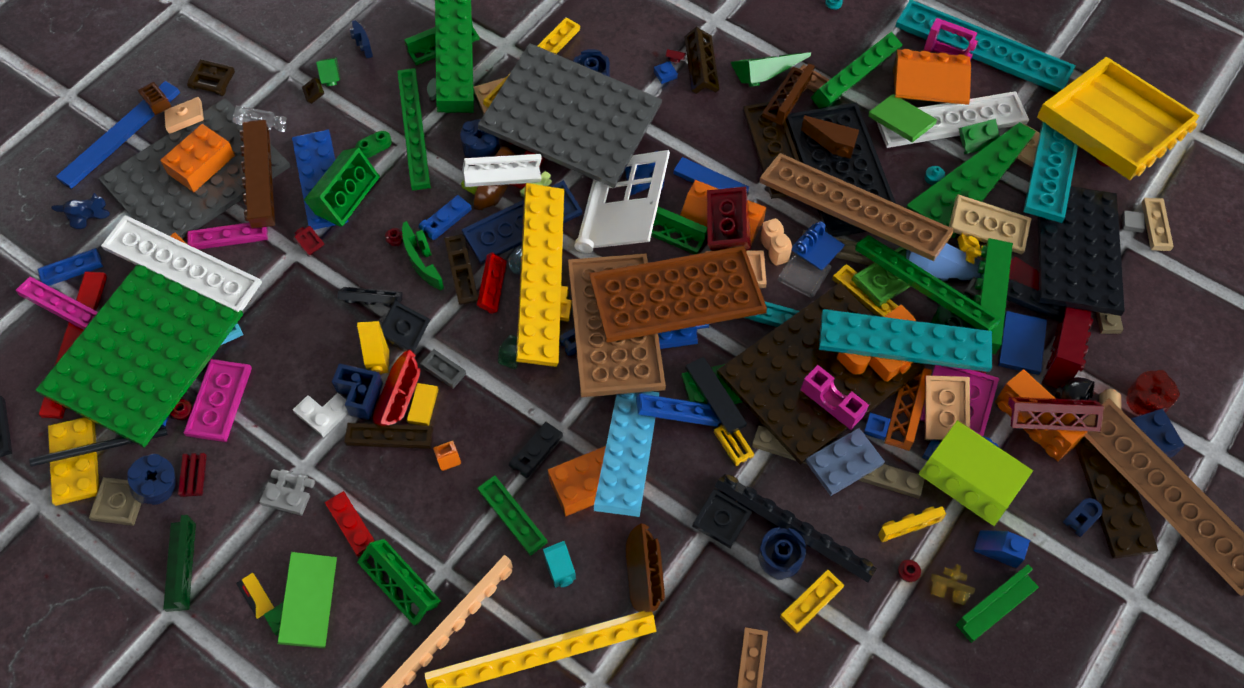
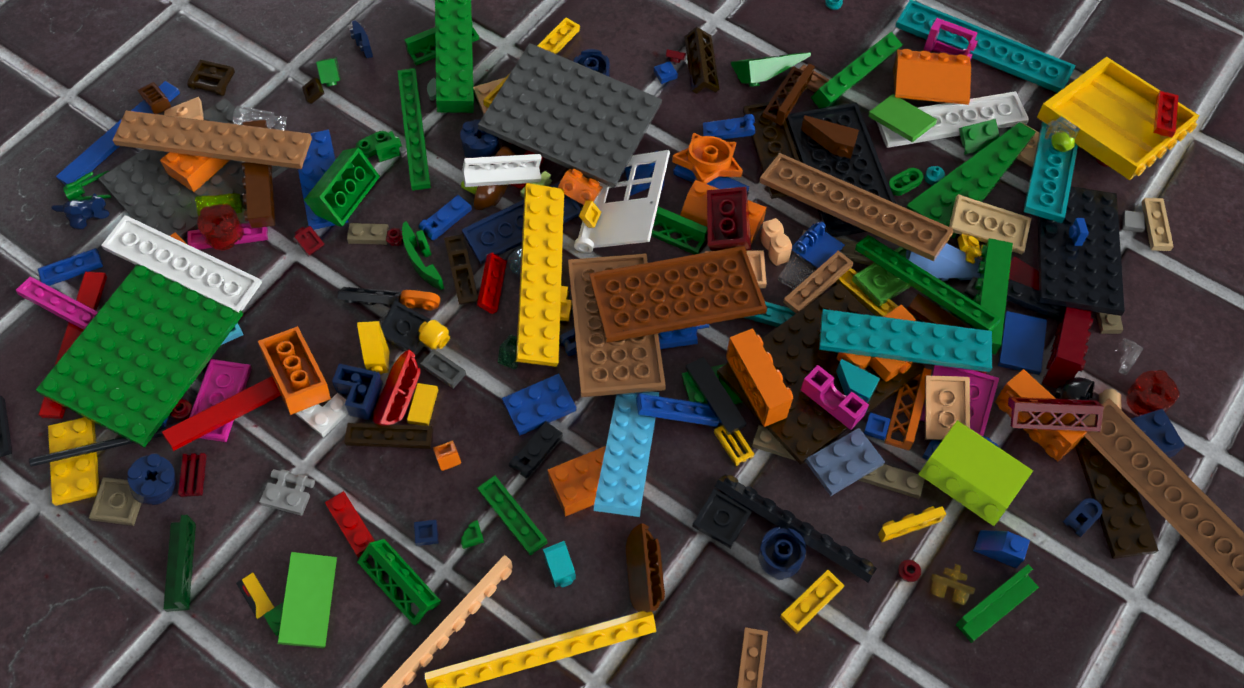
(75, 189): none -> green plant
(213, 139): none -> medium nougat plate
(220, 226): none -> clear red brick
(221, 413): none -> red tile
(230, 199): none -> clear neon green slope
(294, 370): none -> orange brick
(367, 233): none -> dark tan plate
(388, 149): none -> green bracket
(420, 299): none -> orange plate
(426, 532): none -> dark blue plate
(433, 334): none -> yellow head
(472, 535): none -> green tile
(539, 404): none -> blue plate
(579, 187): none -> orange bracket
(590, 214): none -> yellow plate
(709, 158): none -> orange plate
(730, 127): none -> blue plate
(759, 377): none -> orange brick
(818, 282): none -> medium nougat plate
(856, 380): none -> teal slope
(903, 181): none -> green plate
(932, 313): none -> reddish brown tile
(1061, 125): none -> clear bracket
(1062, 142): none -> lime plate
(1078, 231): none -> blue plate
(1130, 354): none -> clear bracket
(1166, 114): none -> red plate

